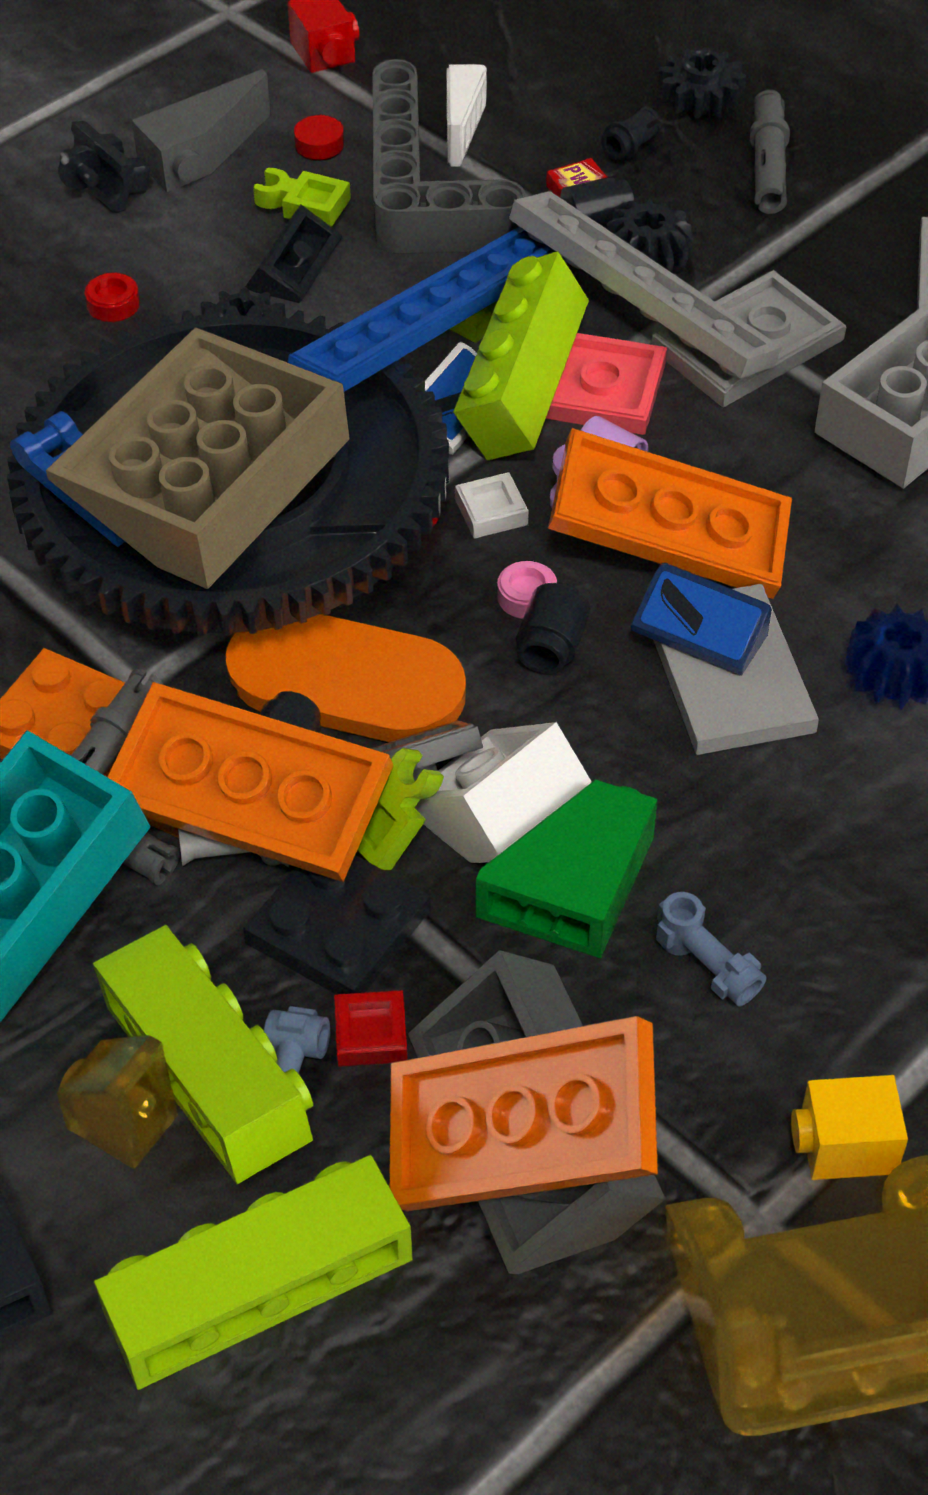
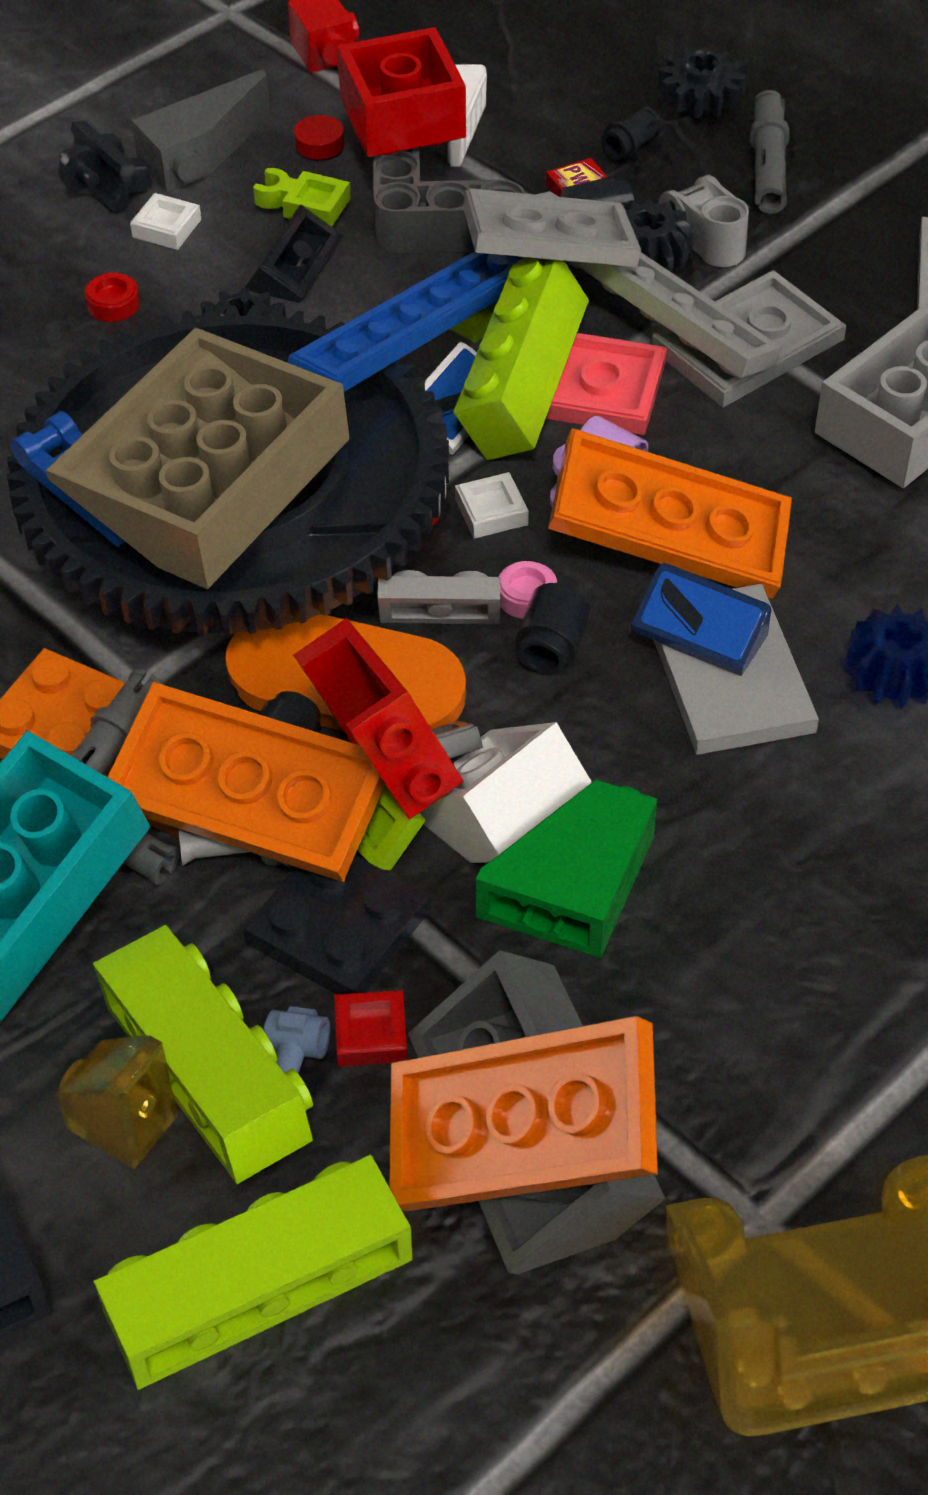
(165, 221): none -> white tile
(379, 717): none -> red panel
(402, 91): none -> red brick
(455, 599): none -> light grey plate
(550, 227): none -> light grey tile
(682, 933): sand blue bar -> none
(716, 220): none -> light grey piece
(850, 1127): yellow brick -> none

